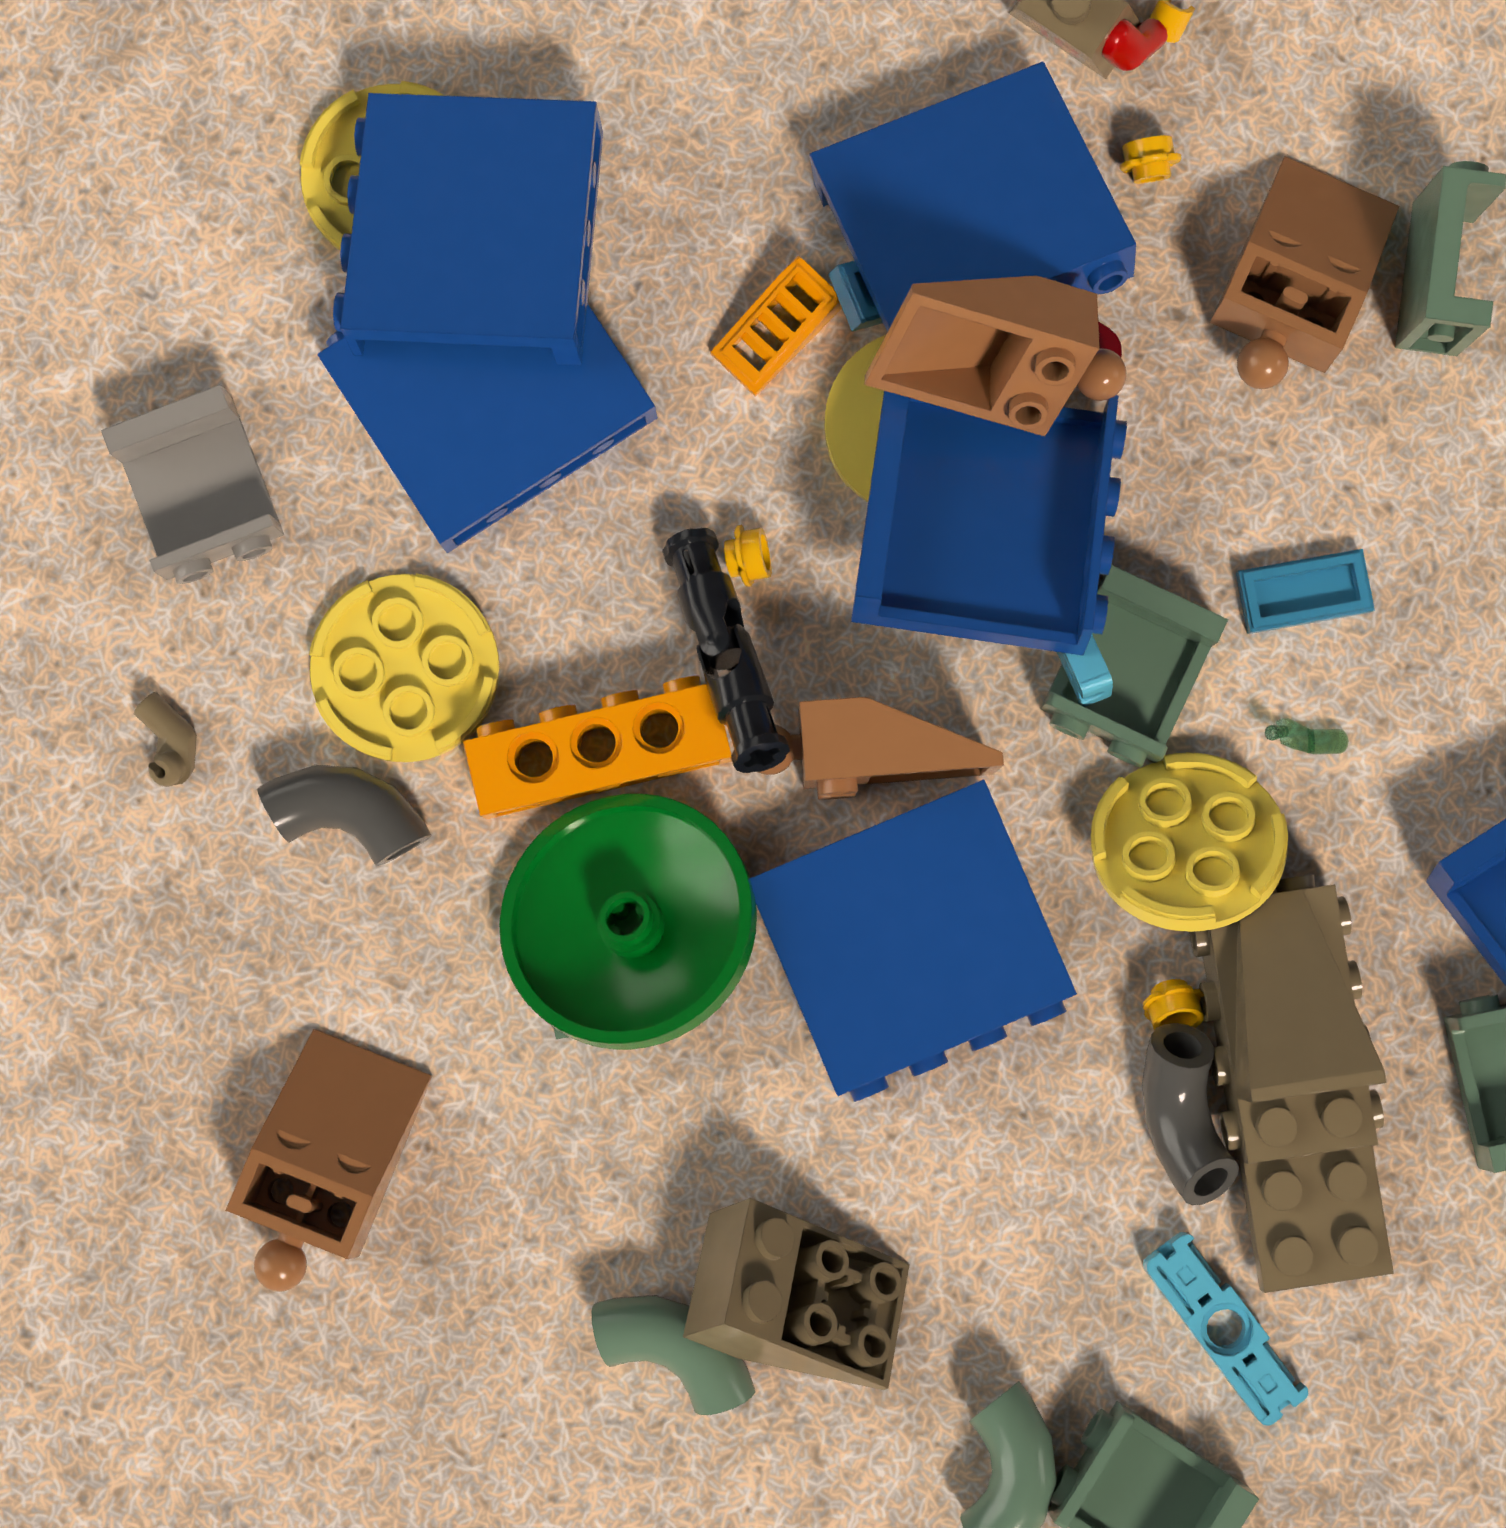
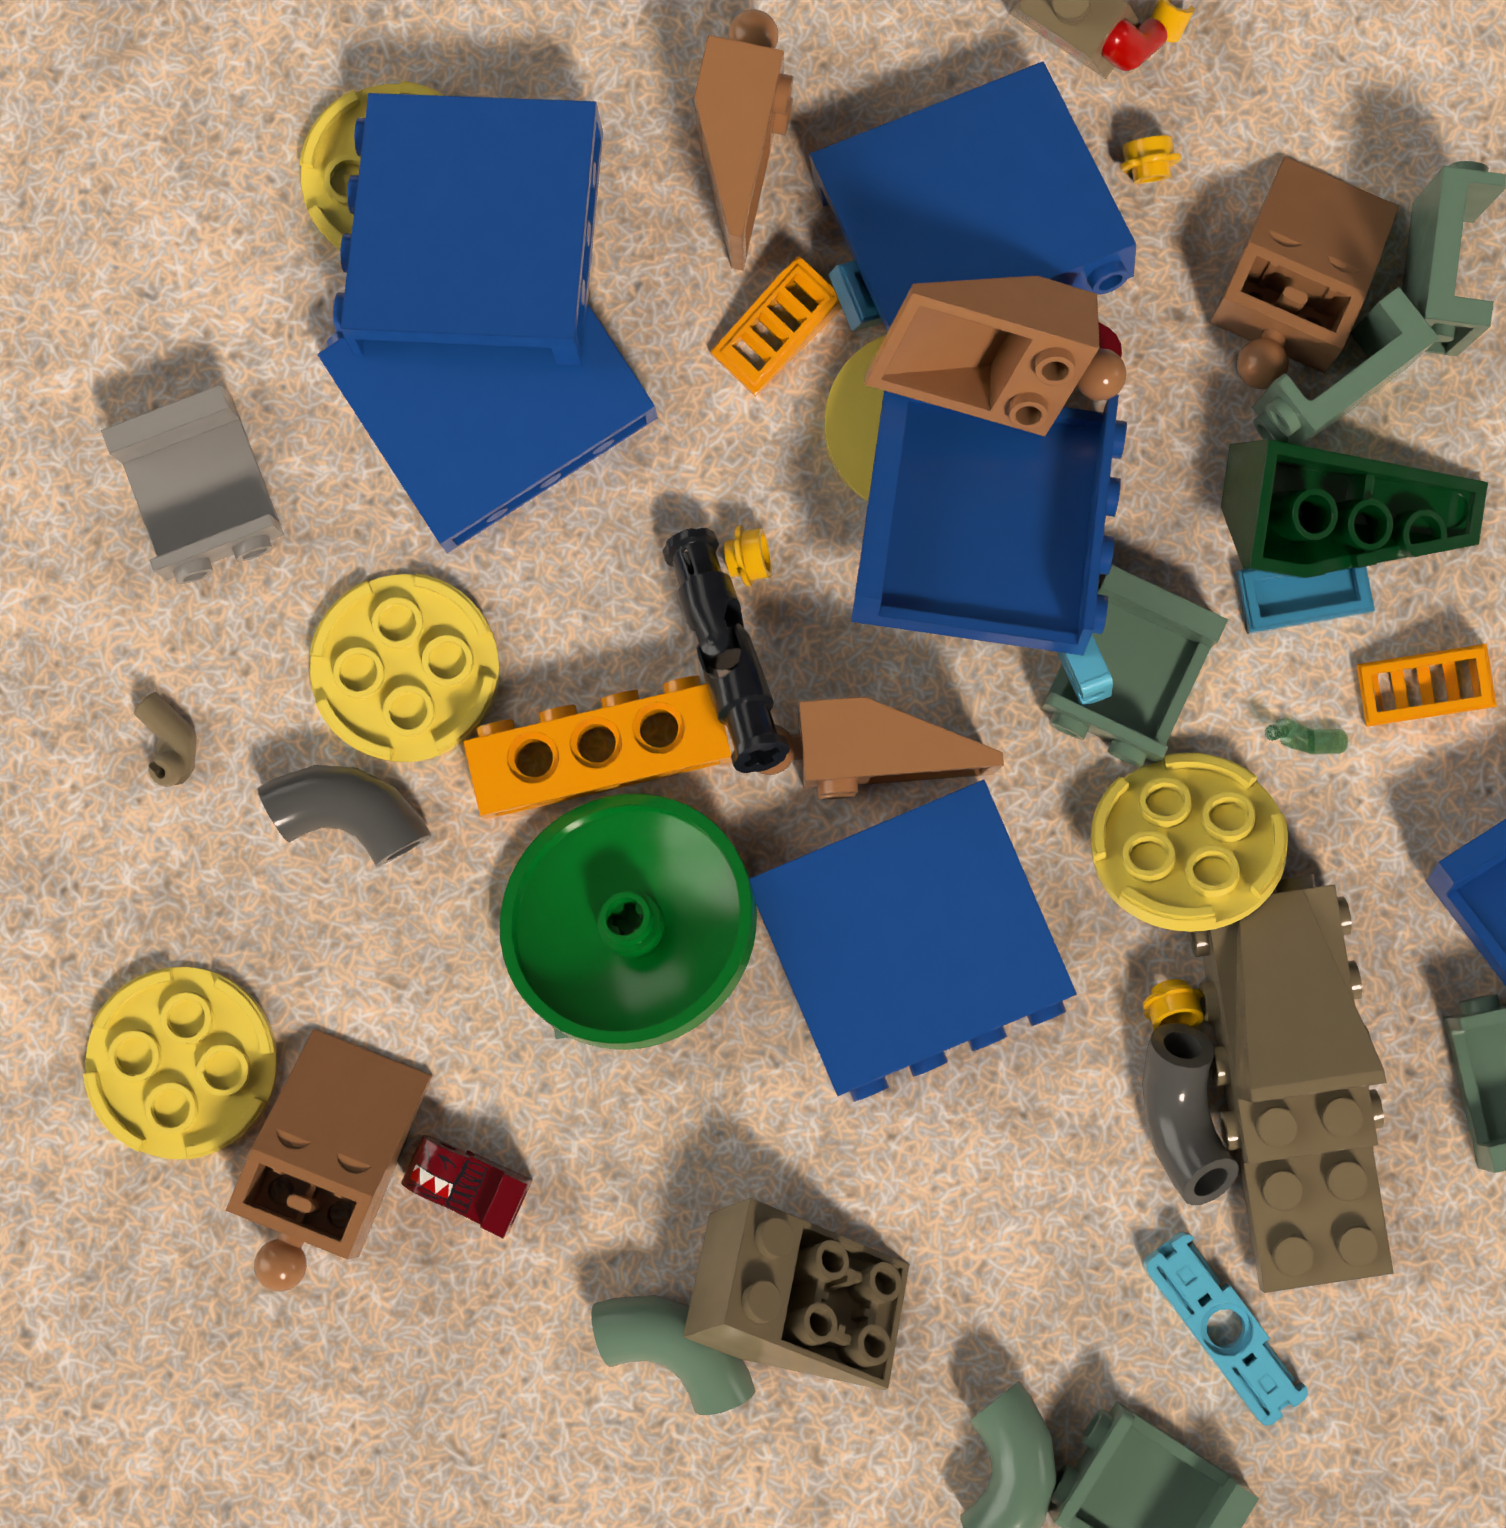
(180, 1063): none -> light yellow tile
(467, 1184): none -> dark red leg
(738, 109): none -> medium nougat slope
(1331, 511): none -> dark green wedge
(1393, 340): none -> sand green panel
(1479, 673): none -> light orange slope

